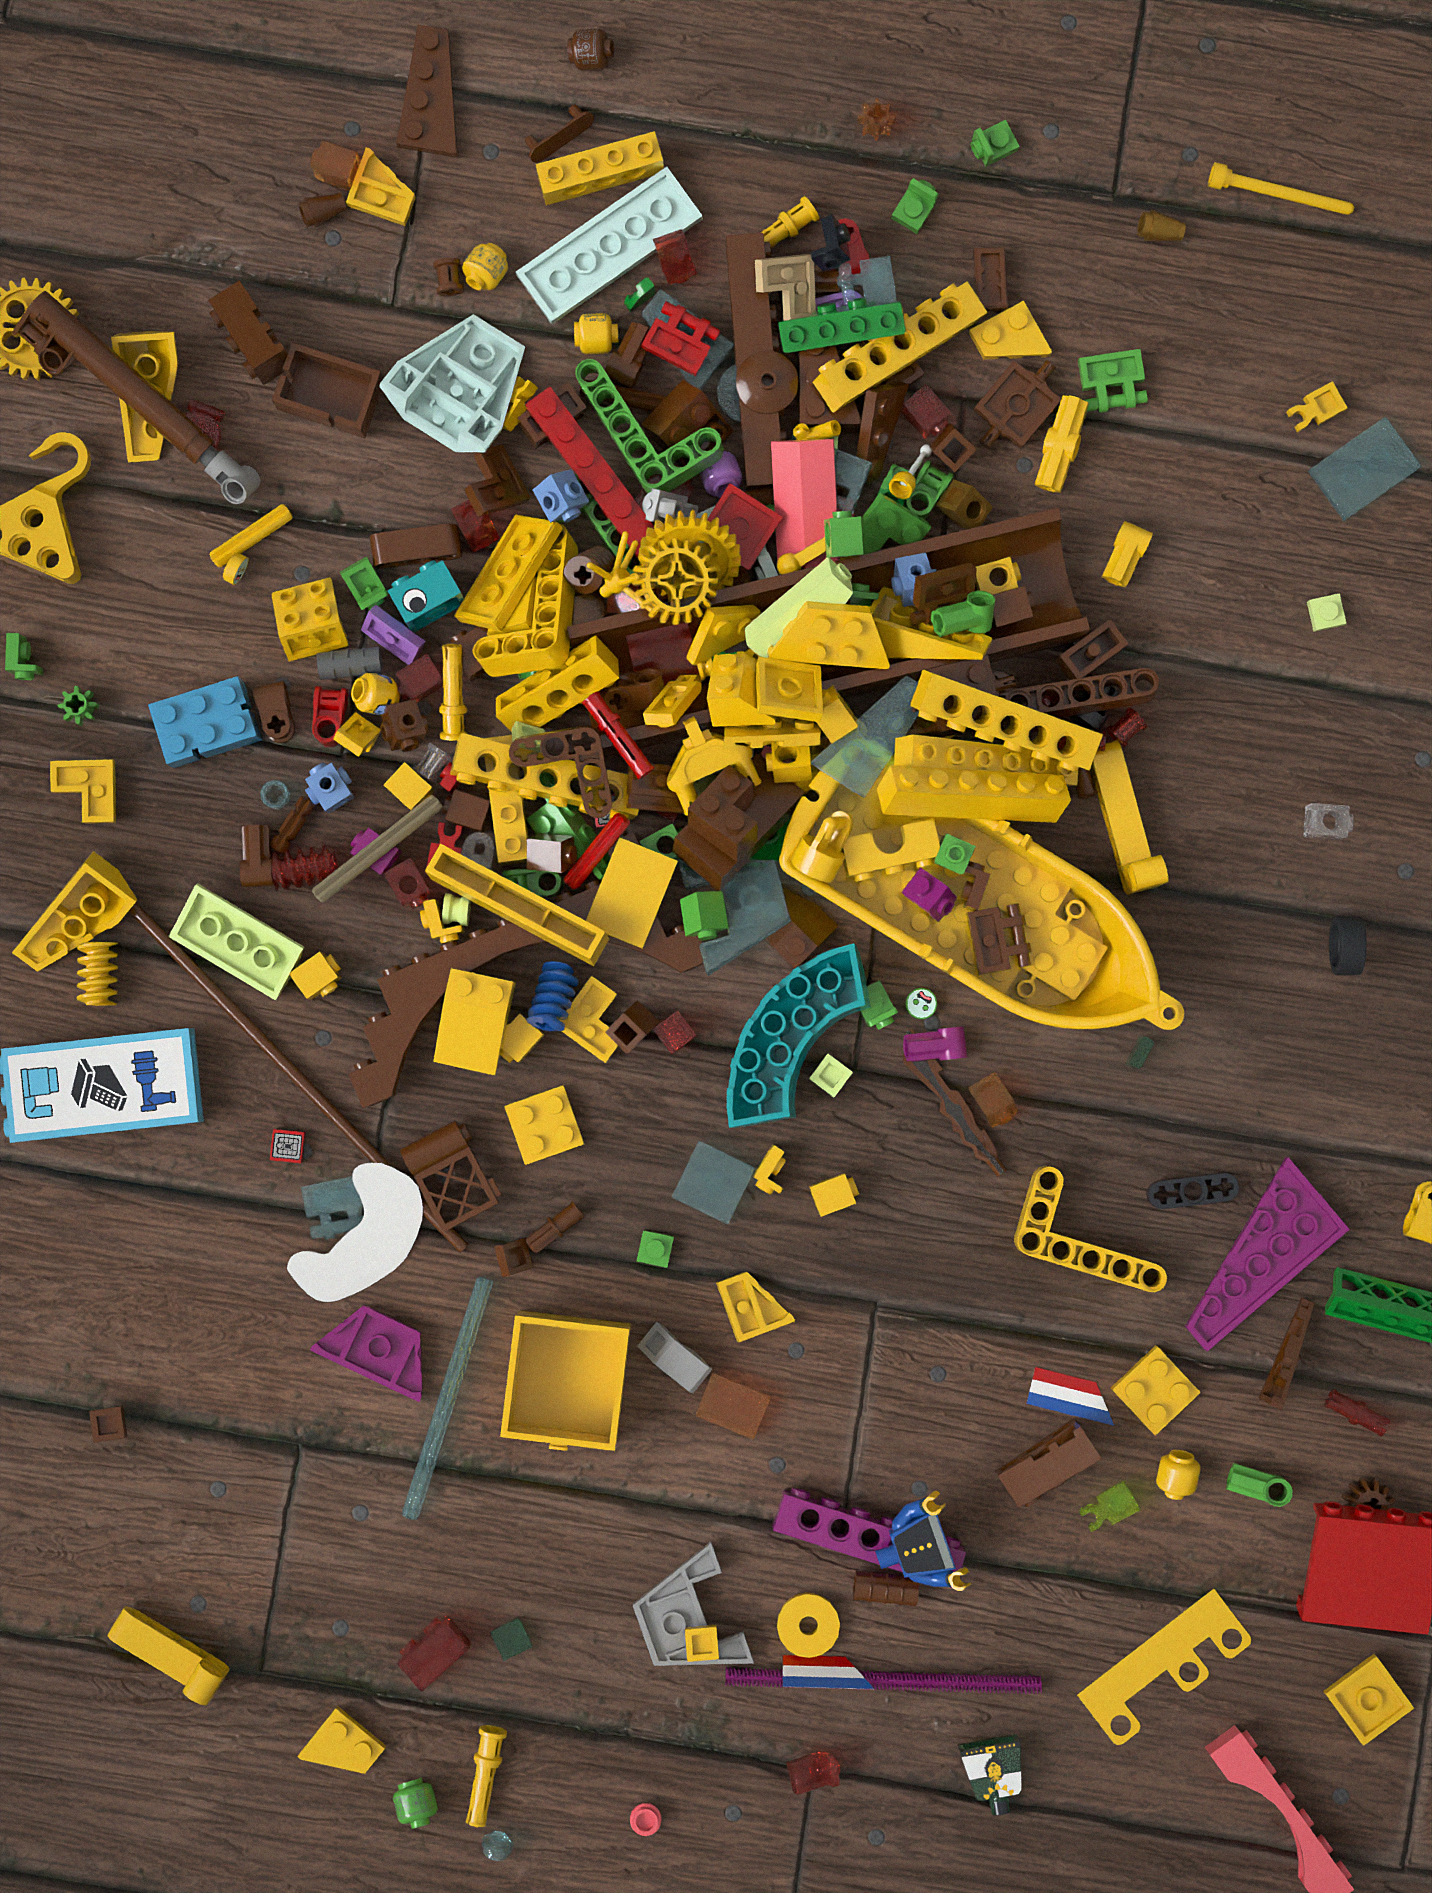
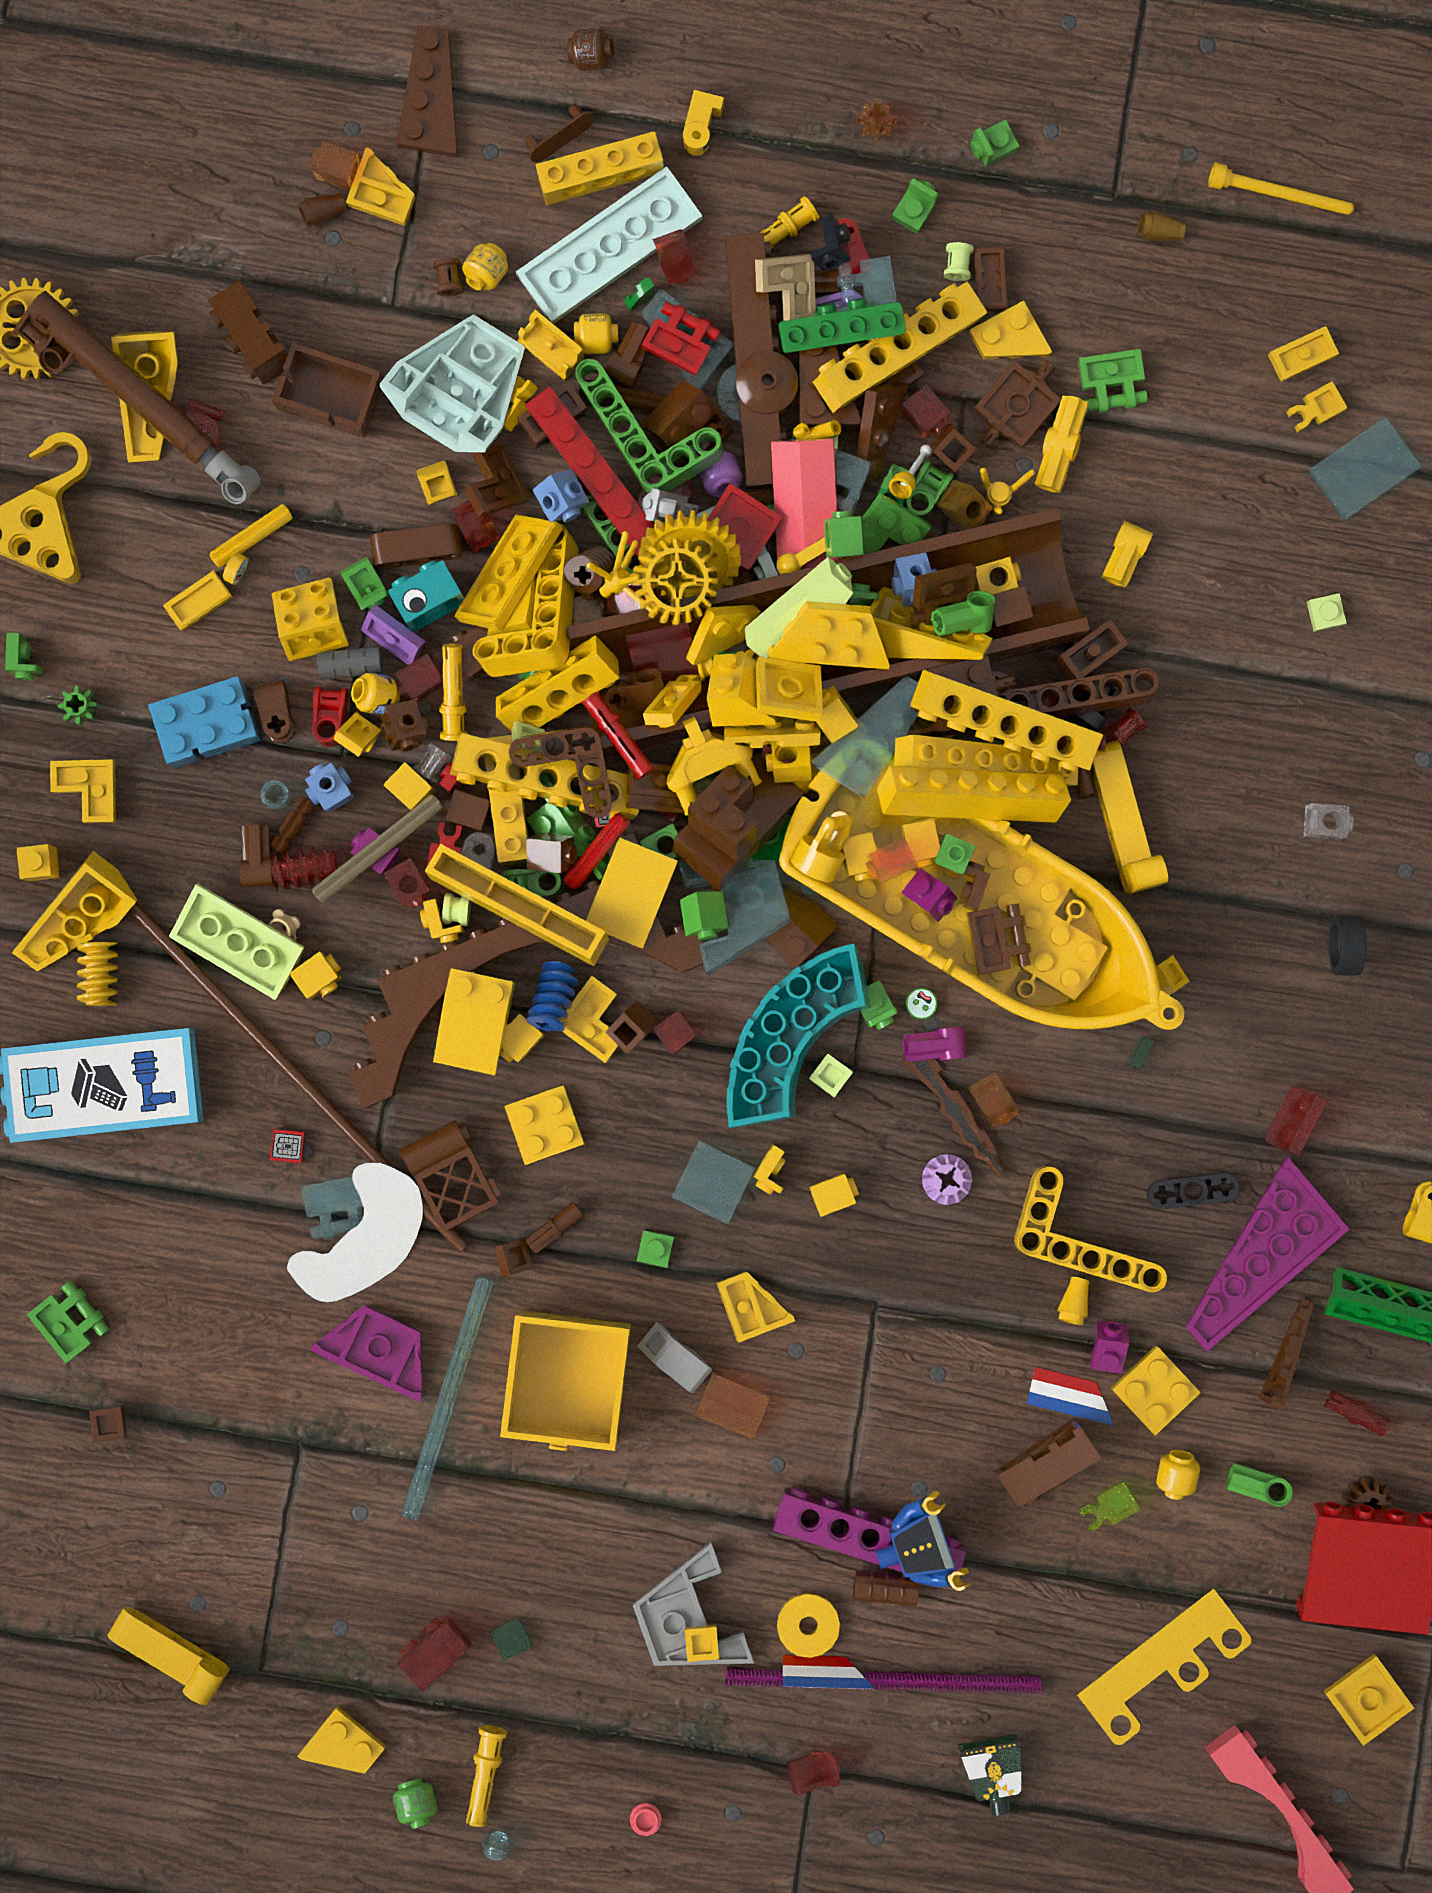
(38, 862): none -> yellow brick
(61, 1328): none -> bright green plate
(197, 601): none -> yellow tile
(290, 922): none -> tan plate
(436, 482): none -> yellow slope
(550, 345): none -> yellow hinge
(698, 121): none -> yellow leg
(891, 861): none -> clear orange brick
(932, 1182): none -> lavender gear
(958, 261): none -> yellowish green bush
(1000, 493): none -> yellow plant
(1075, 1302): none -> yellow cone
(1110, 1347): none -> magenta bracket
(1171, 975): none -> yellow plate
(1295, 1120): none -> clear red bracket
(1303, 354): none -> yellow plate

